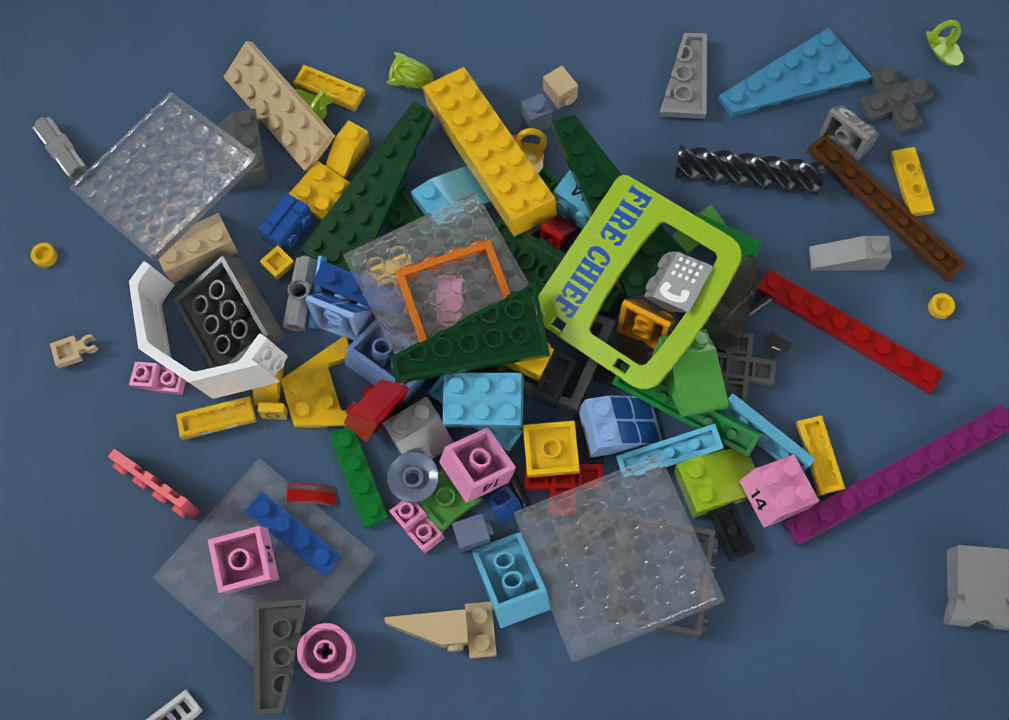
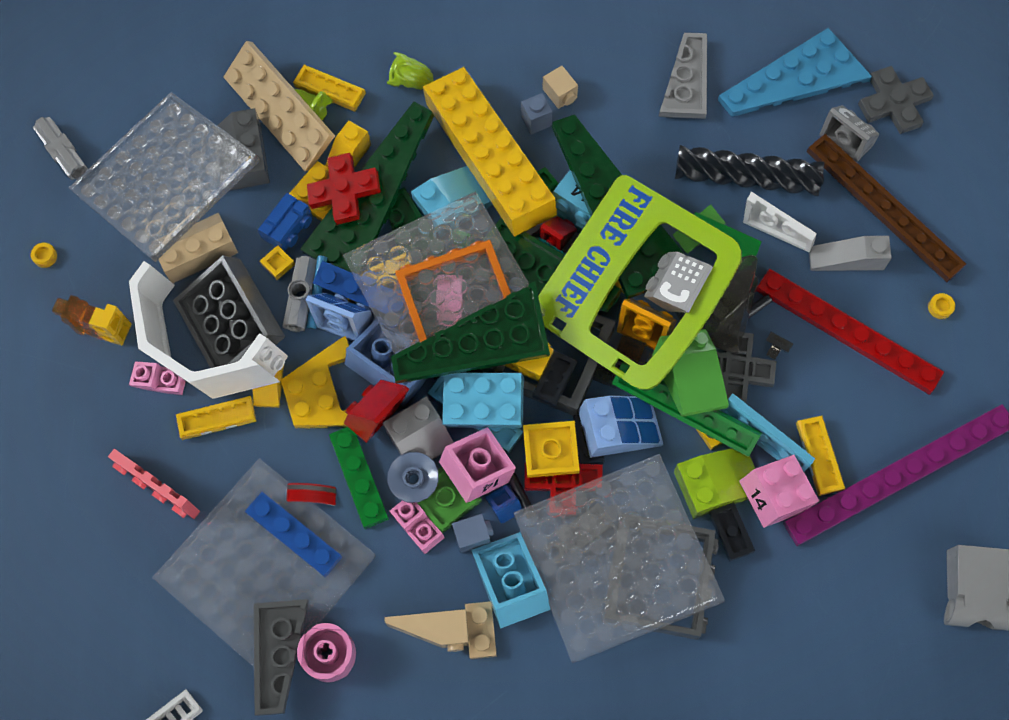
(69, 350): tan plate -> none
(96, 322): none -> hips
(243, 559): bright pink brick -> none
(272, 411): yellow tile -> none
(343, 188): none -> red plate
(533, 151): yellow piece -> none
(676, 448): medium azure plate -> none
(776, 223): none -> white wing
(912, 181): yellow plate -> none
(946, 47): lime piece -> none

